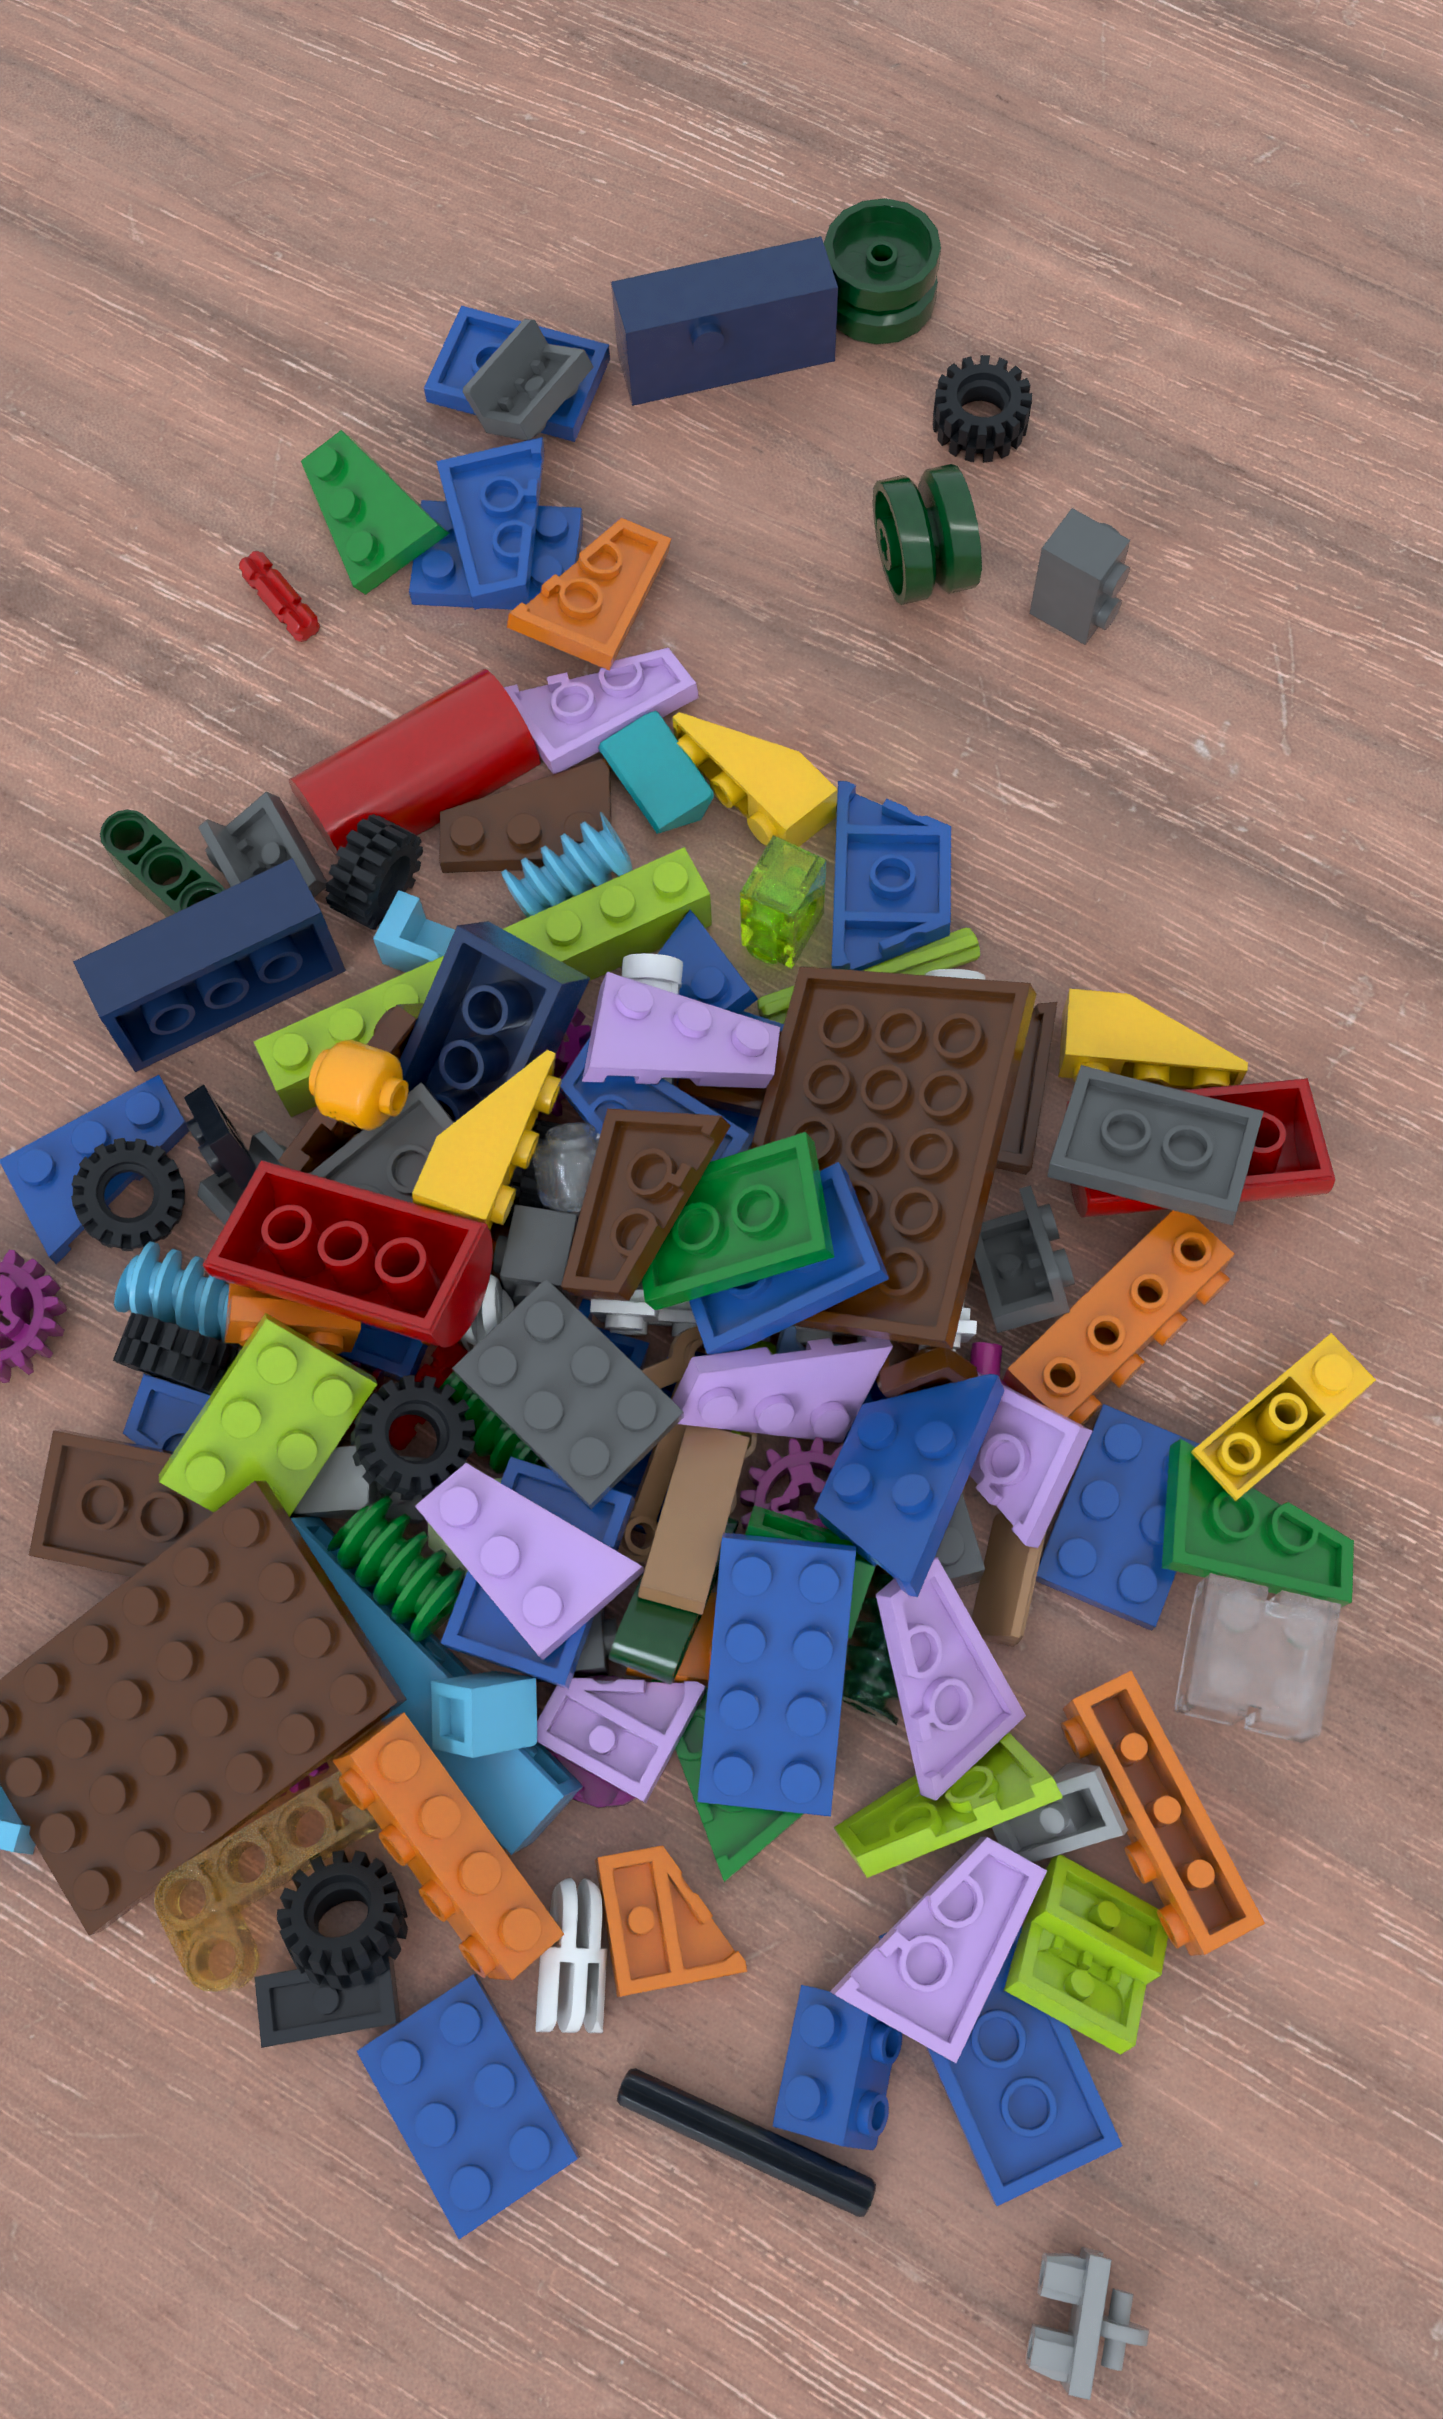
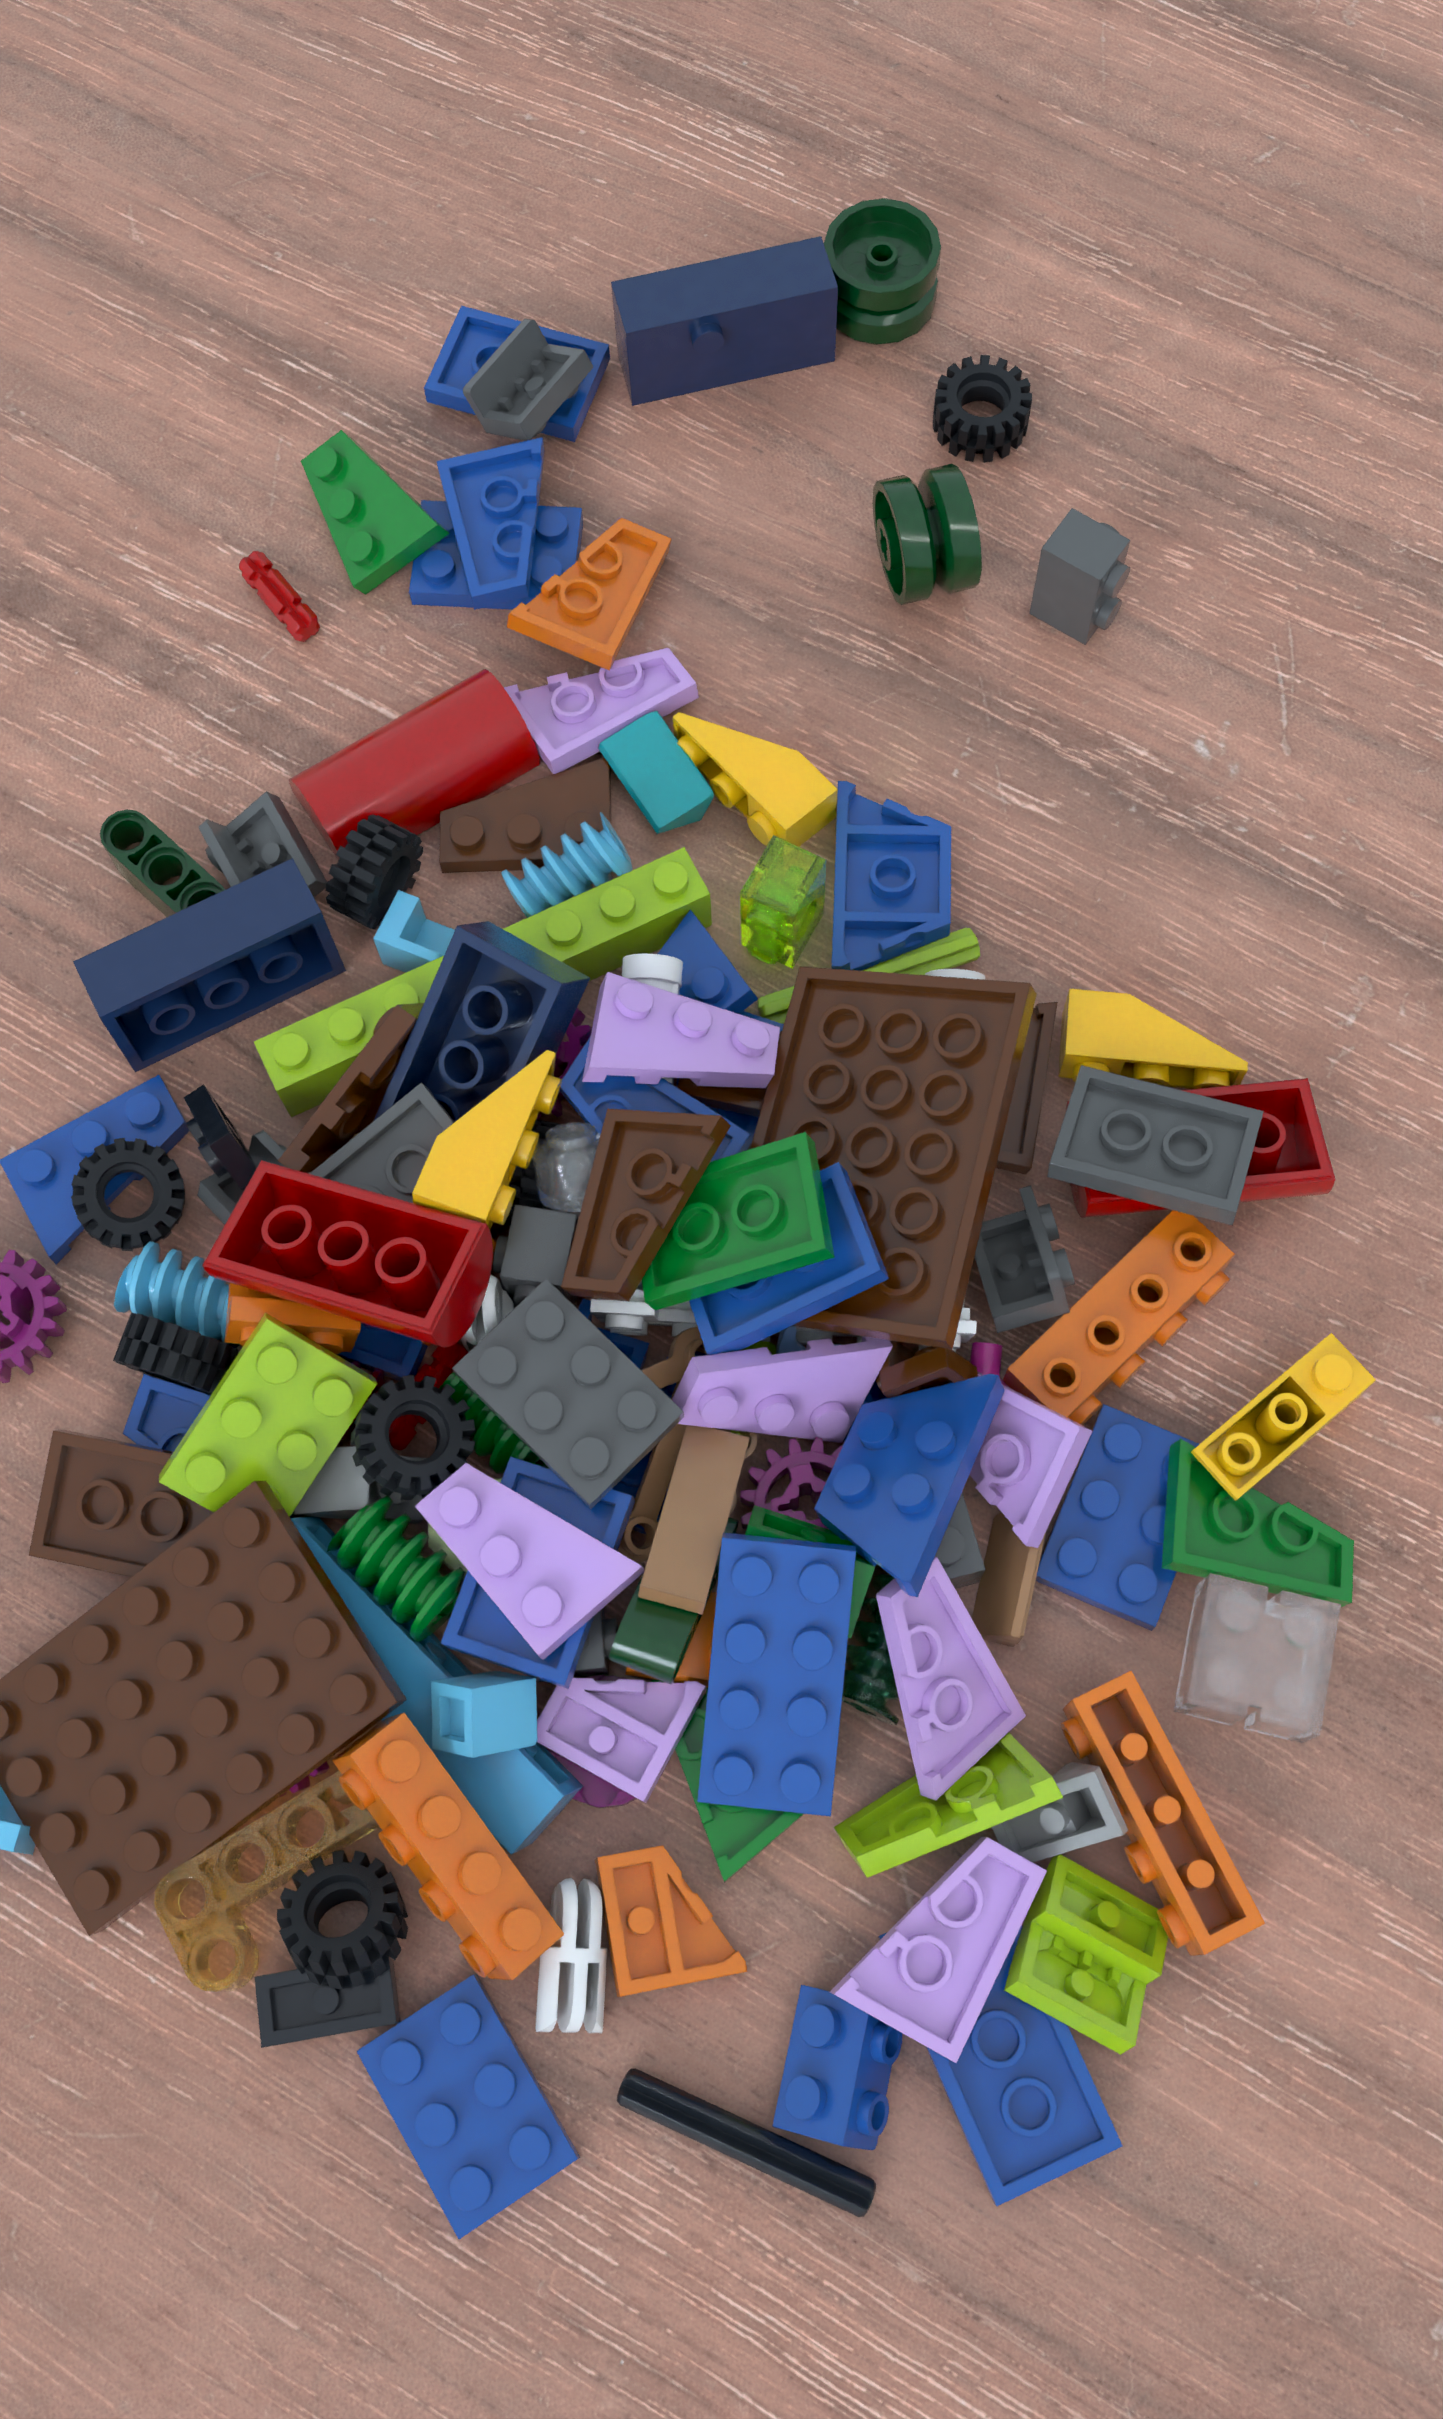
(358, 1084): light orange head -> none
(1073, 2354): light grey hips -> none

